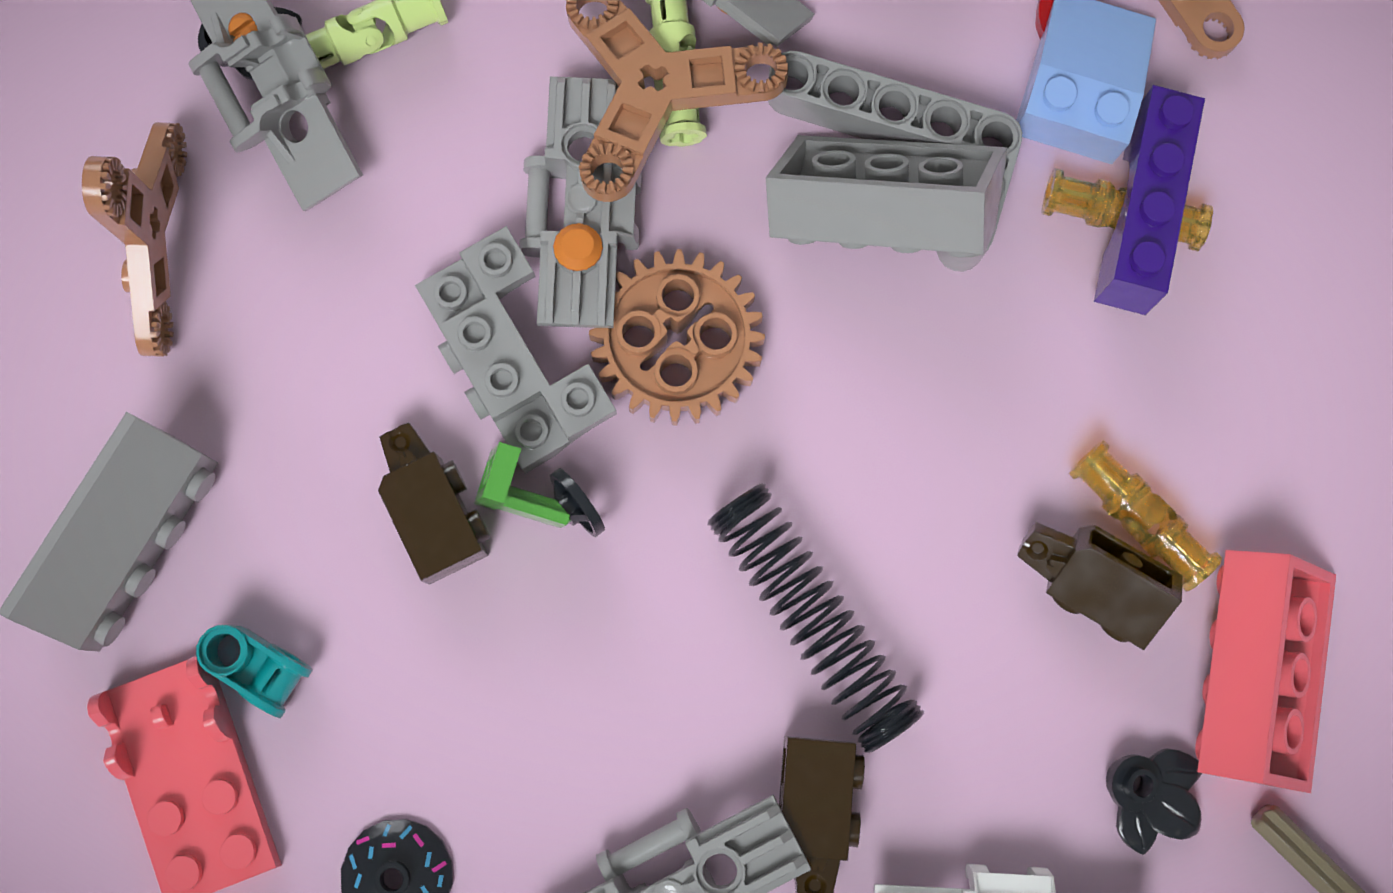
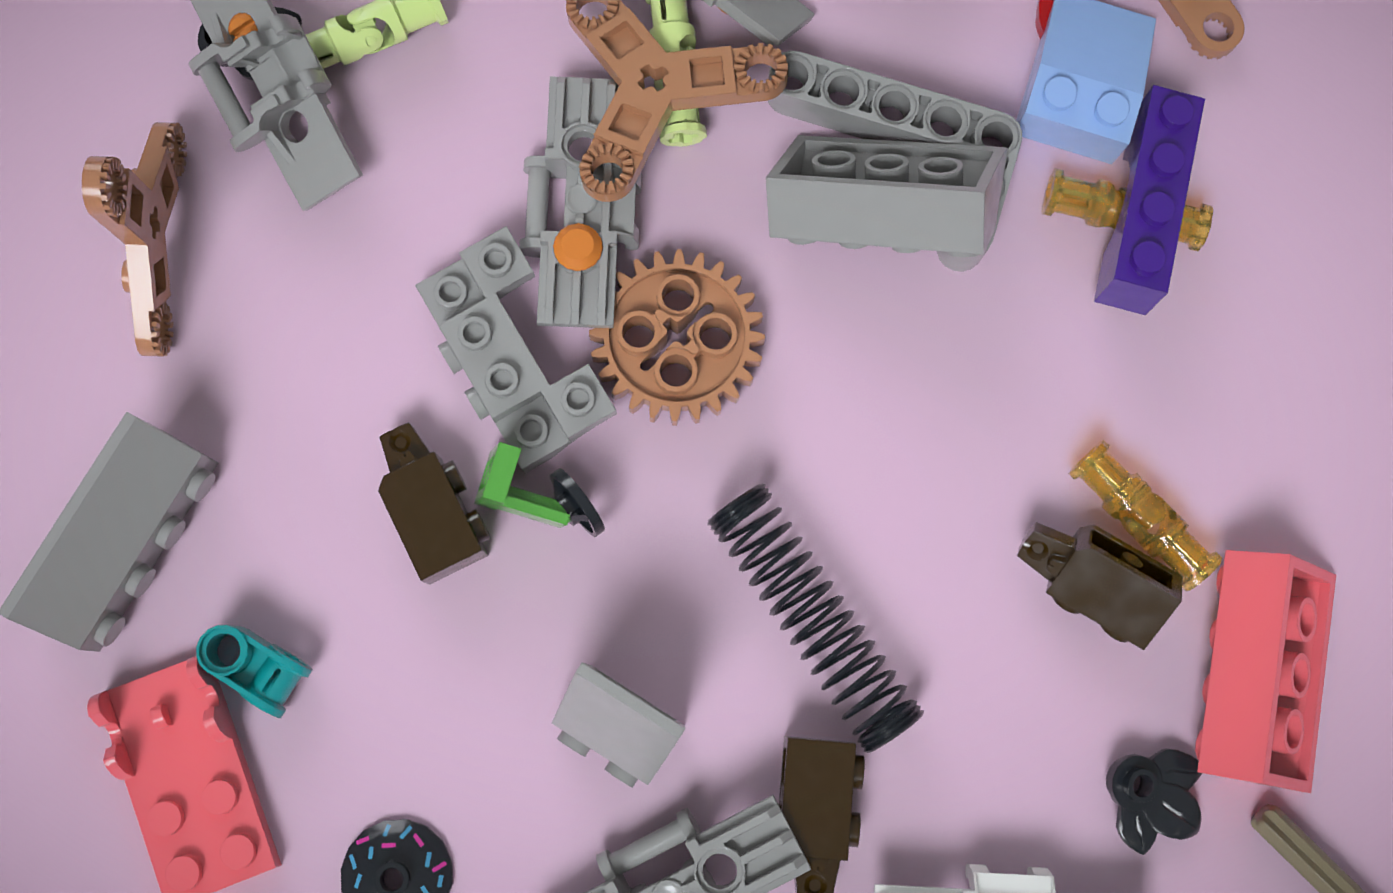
(615, 724): none -> light grey slope

